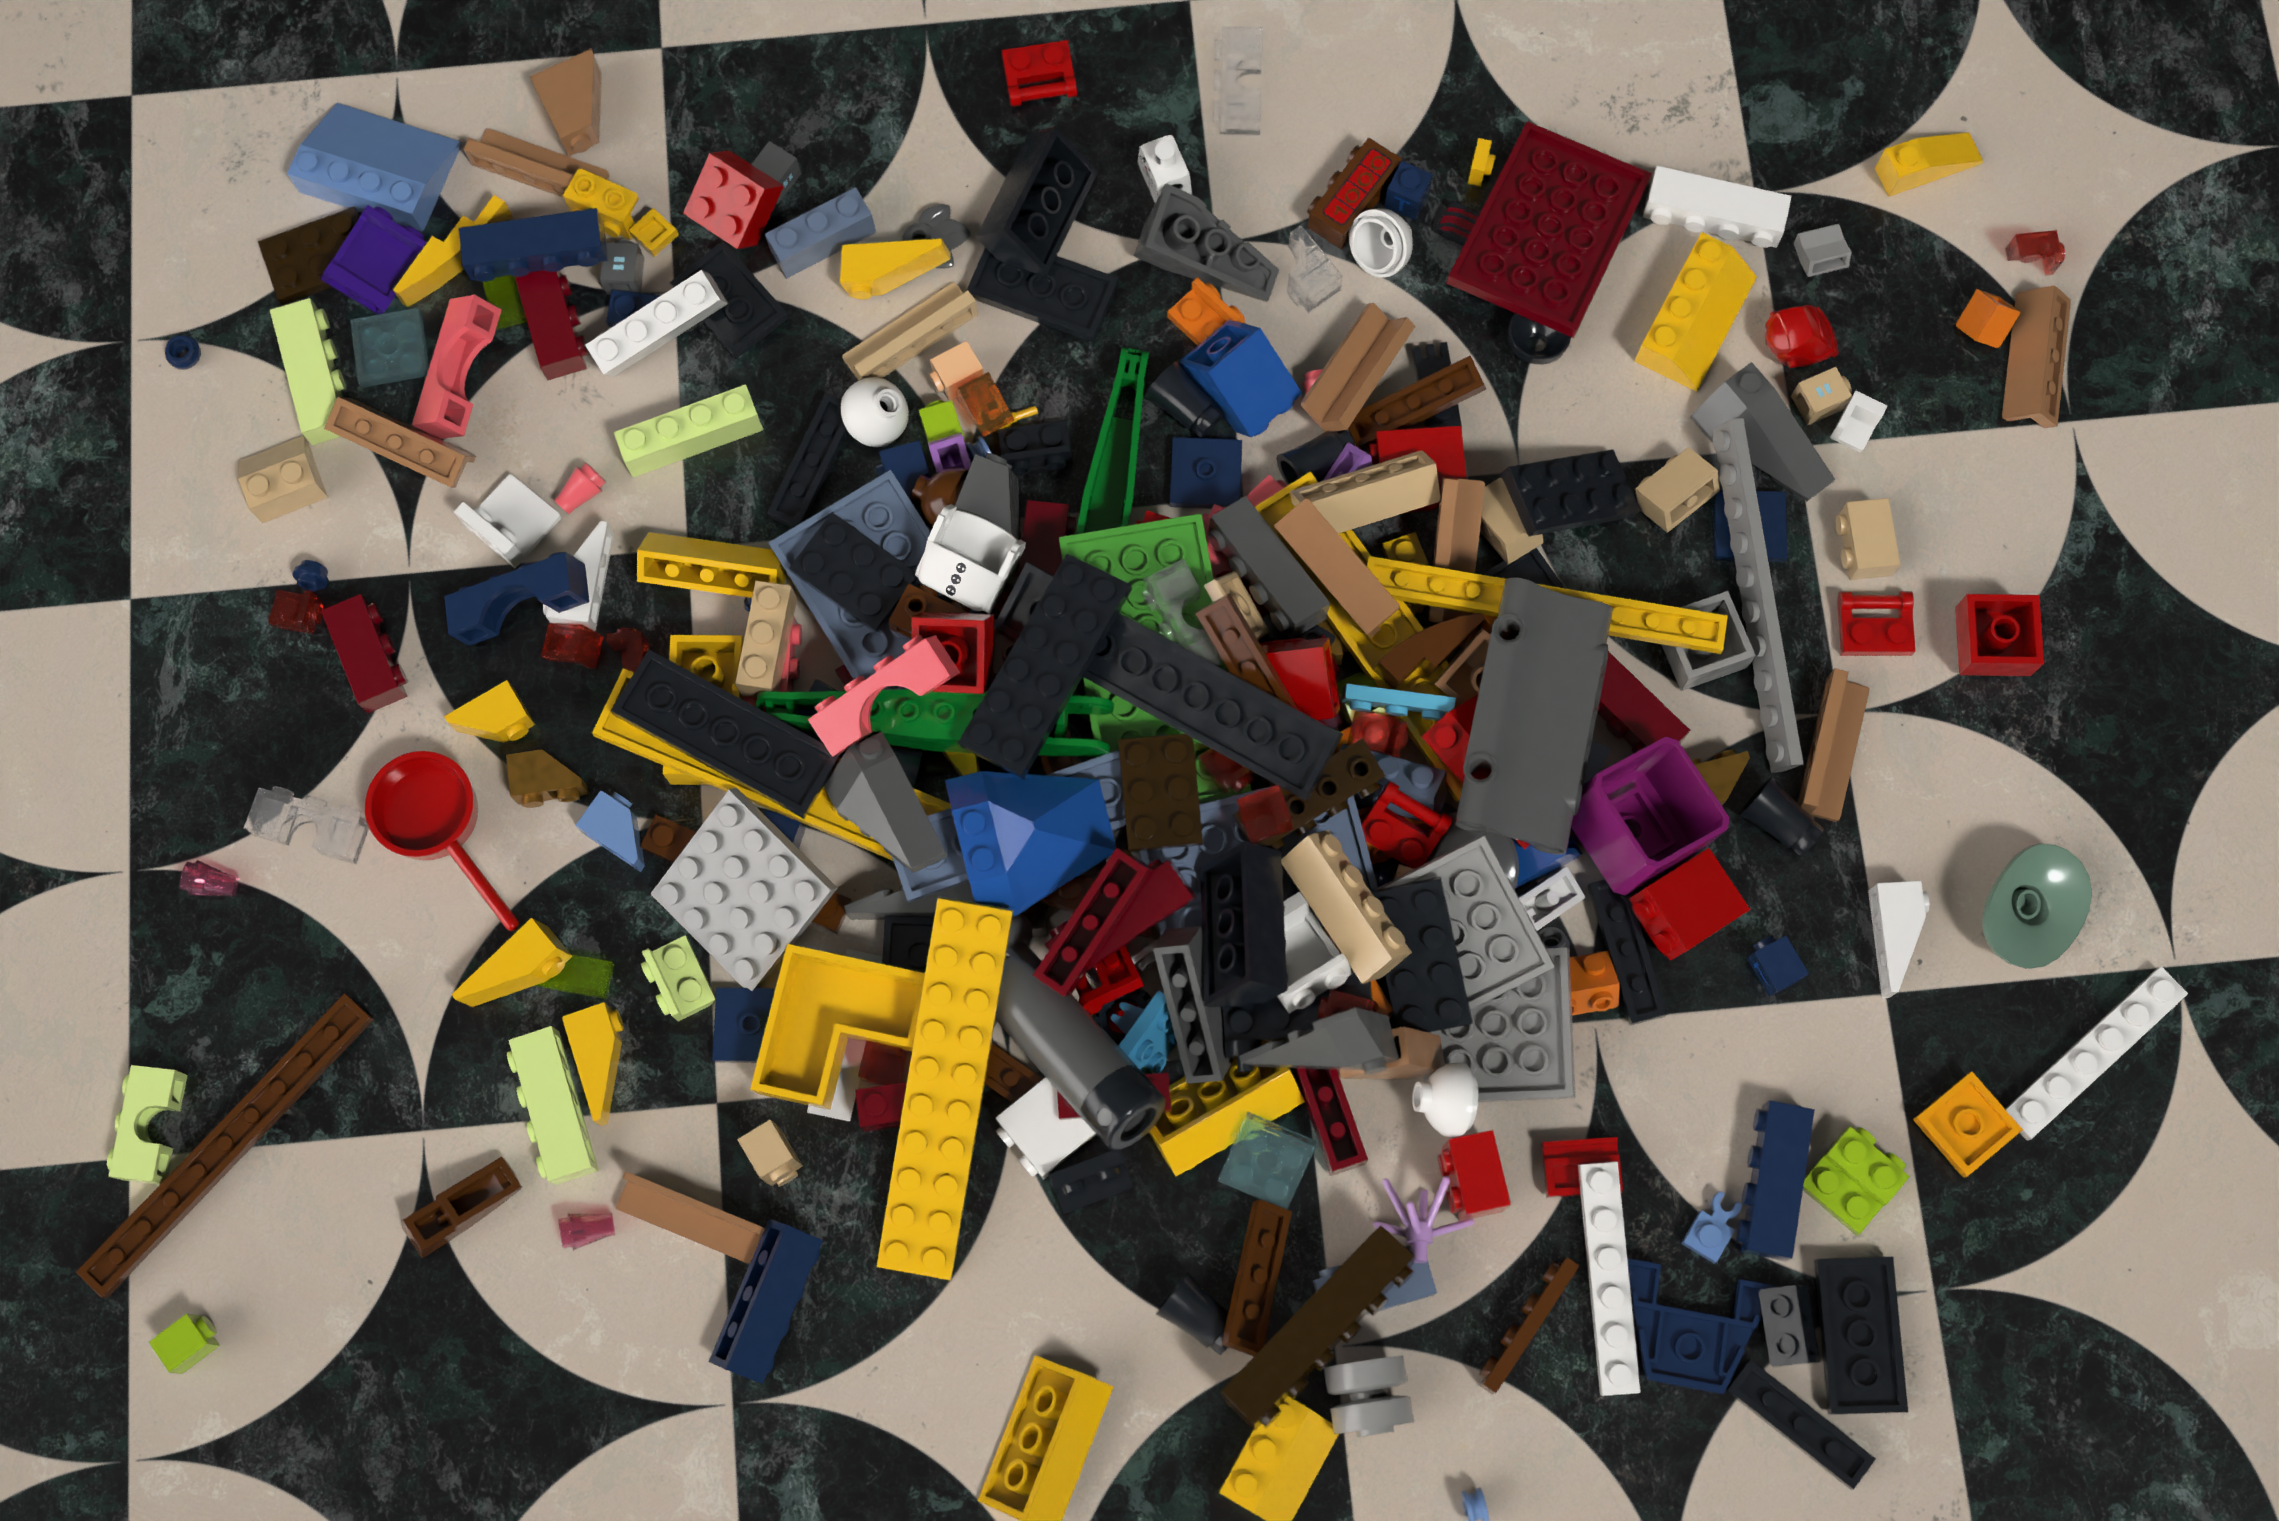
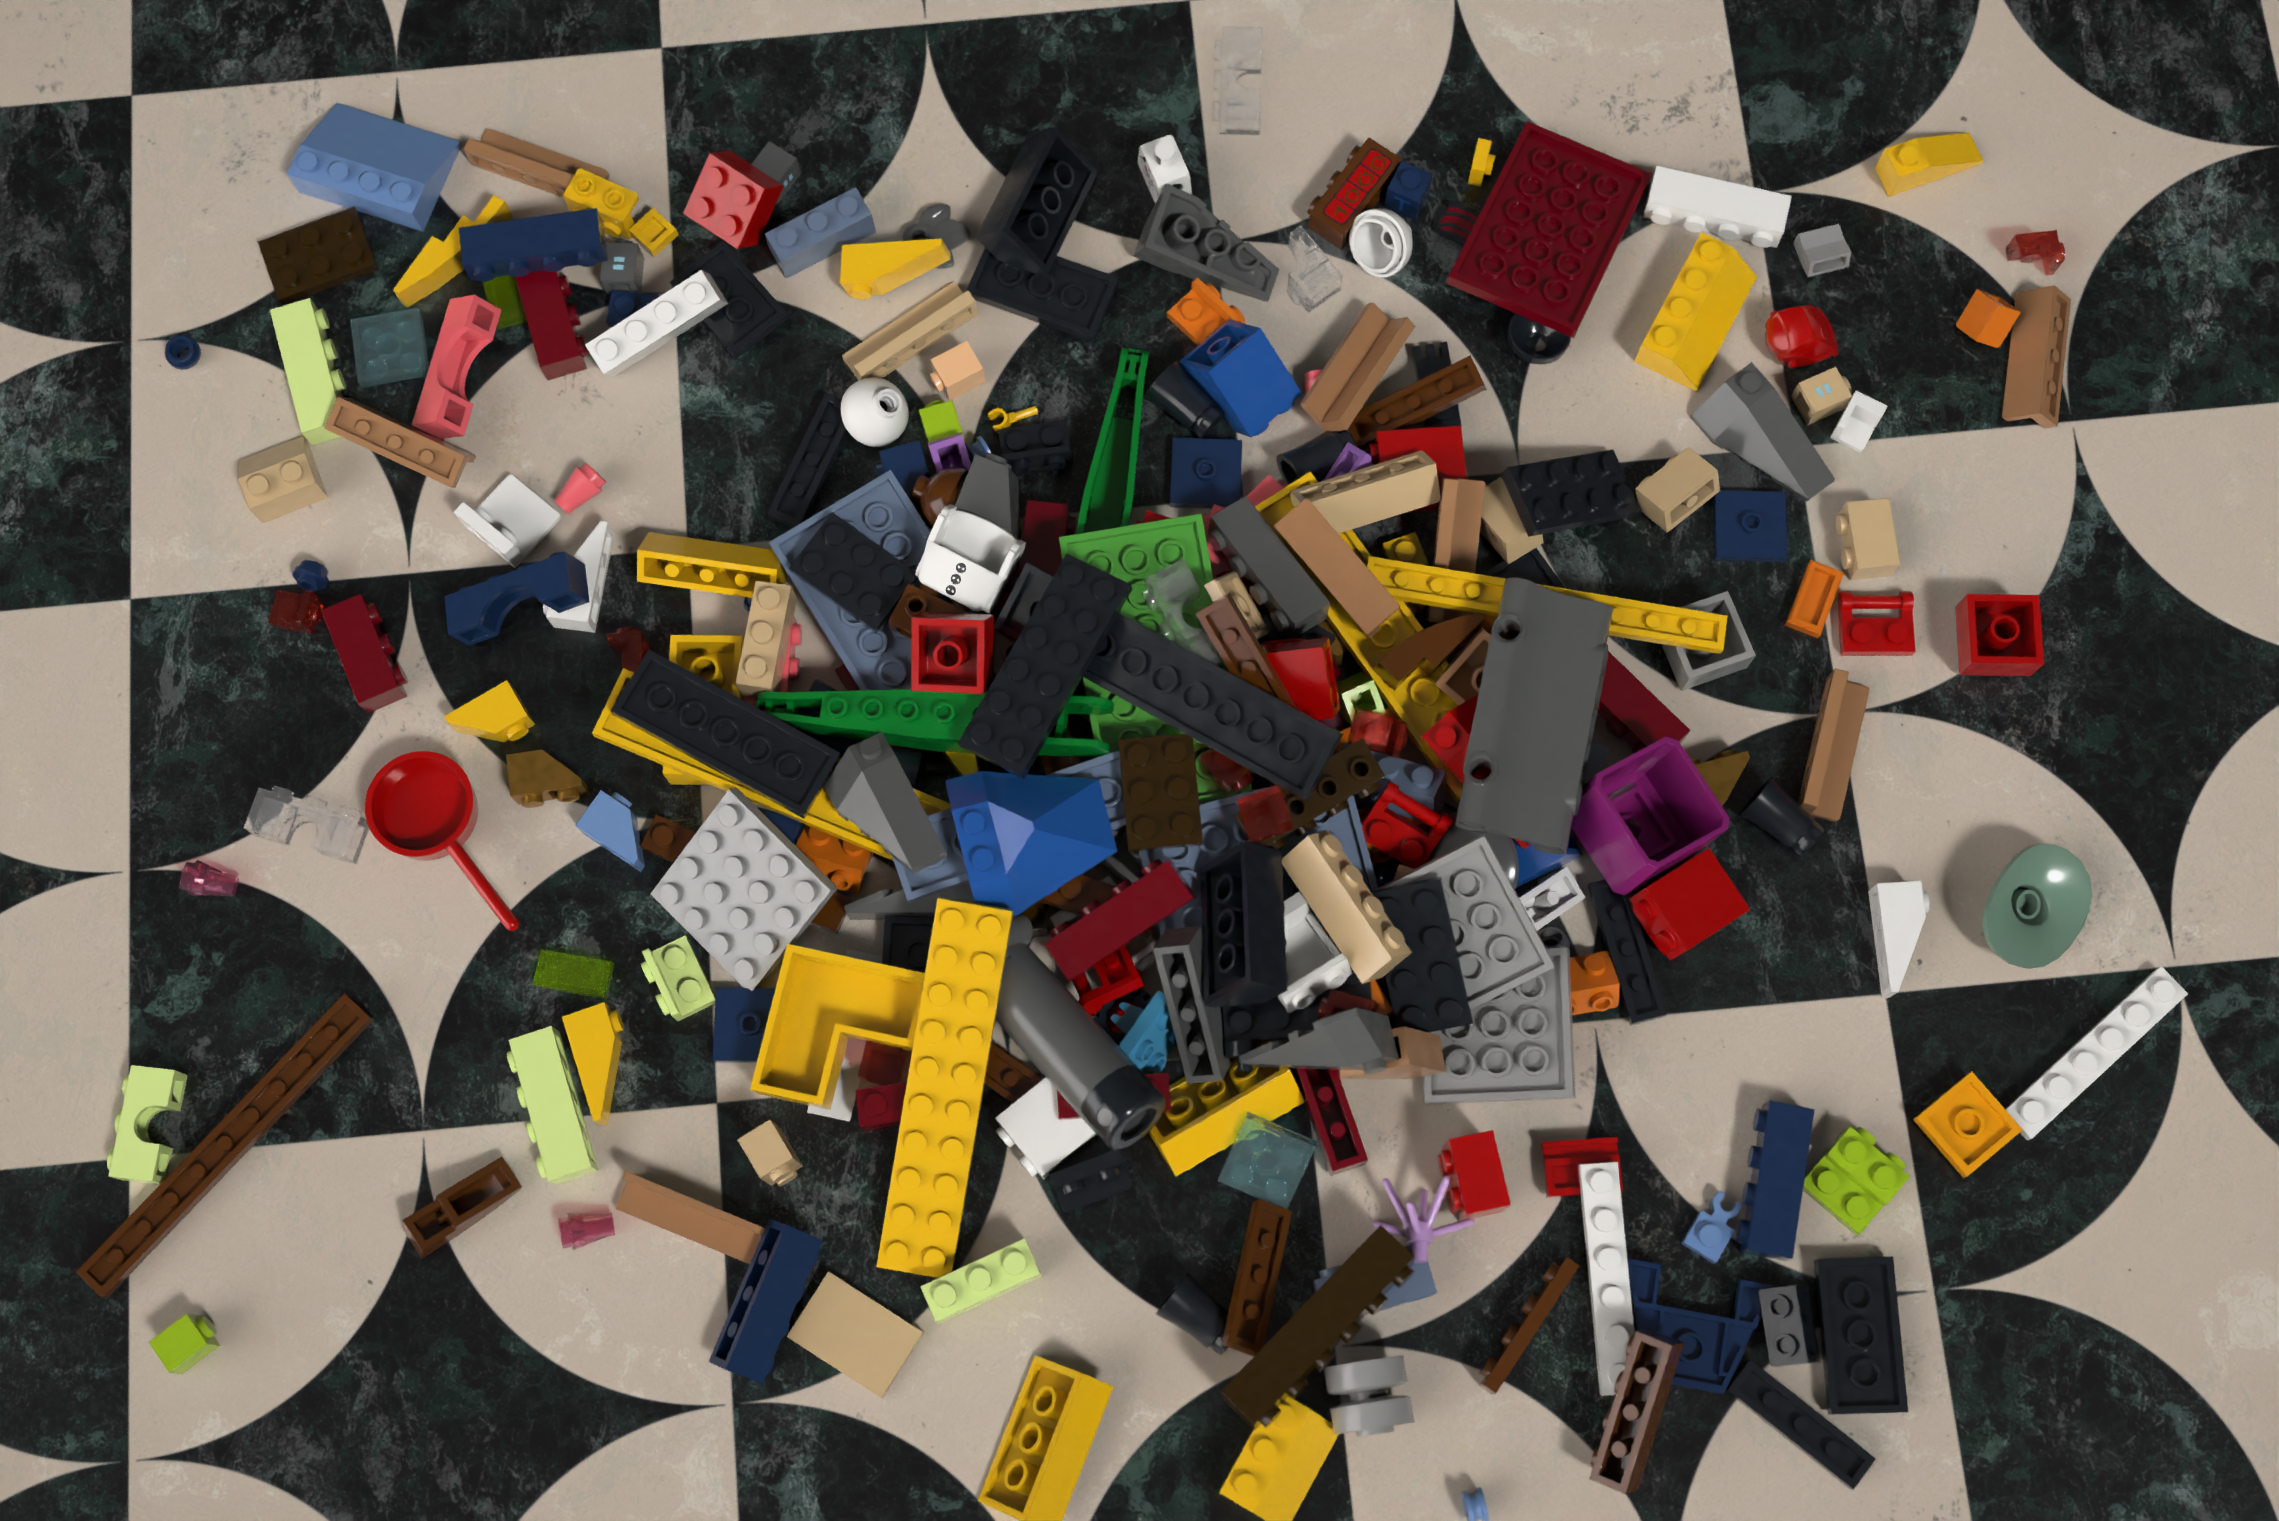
(374, 259): dark purple panel -> none
(520, 963): yellow slope -> none
(572, 100): medium nougat slope -> none
(572, 644): clear red bracket -> none
(688, 431): yellowish green brick -> none
(836, 858): none -> orange bracket
(847, 719): coral arch -> none
(855, 1334): none -> tan tile
(981, 1281): none -> yellowish green brick
(984, 404): clear orange slope -> none
(1039, 64): red plate -> none
(1093, 922): dark red brick -> none
(1397, 701): medium azure plate -> none
(1448, 1099): white piece -> none
(1636, 1410): none -> reddish brown brick
(1757, 596): light grey plate -> none
(1776, 964): dark blue brick -> none
(1814, 599): none -> orange tile

